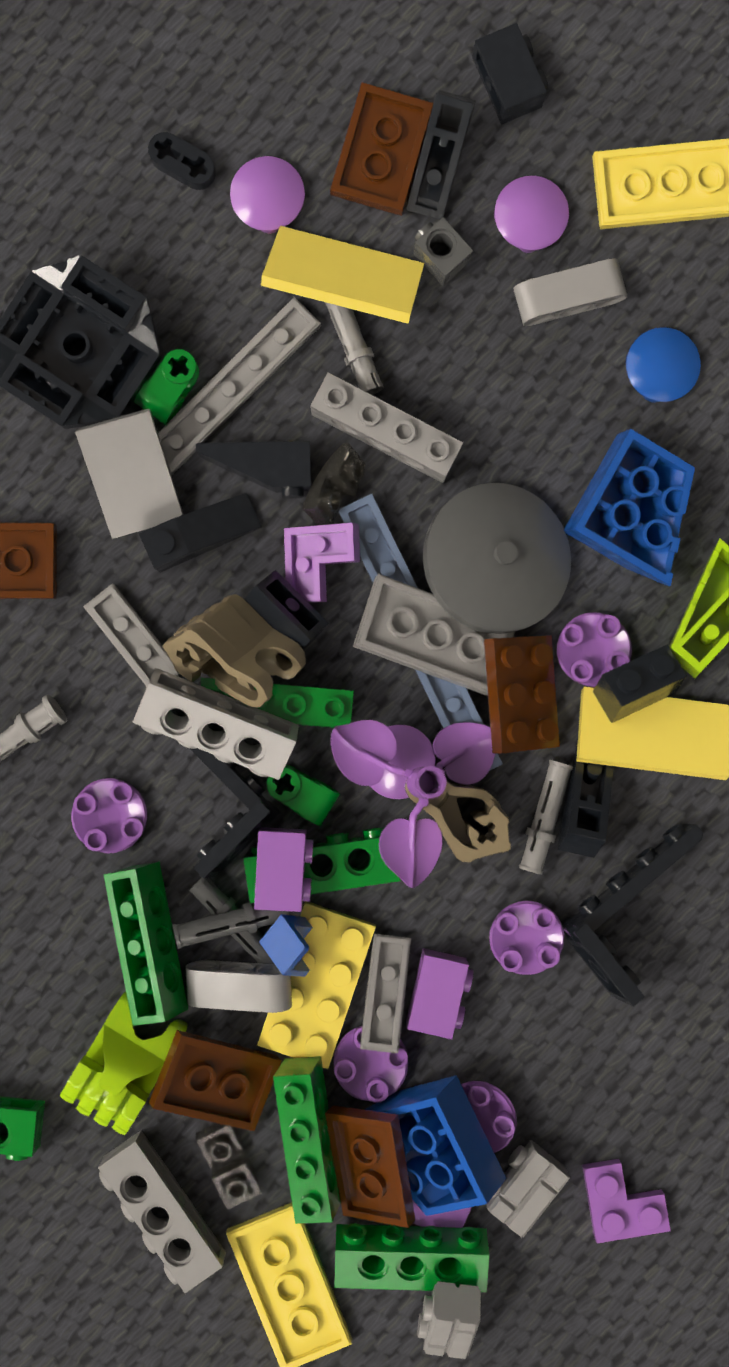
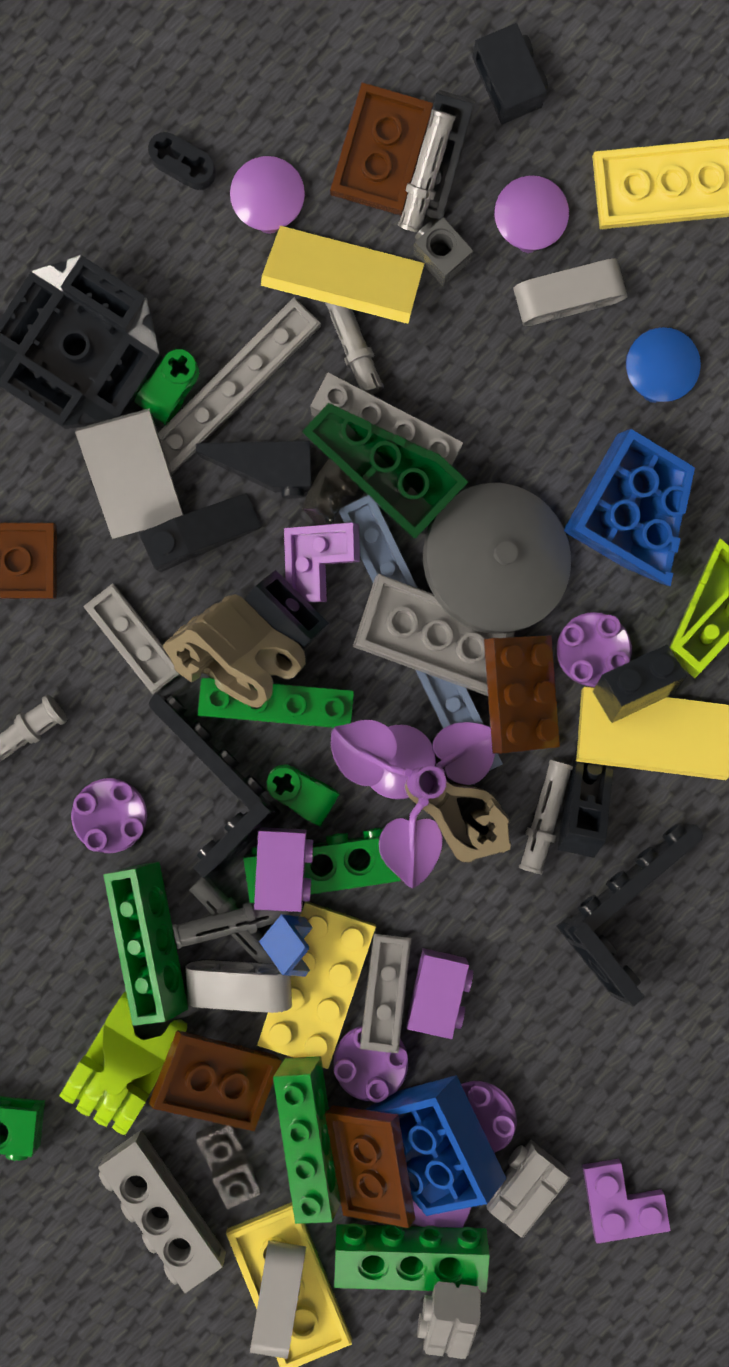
(206, 706): light grey brick -> none
(278, 1299): none -> light grey beam
(391, 470): none -> dark green wedge
(421, 187): none -> light grey pin
(527, 938): medium lavender dish -> none

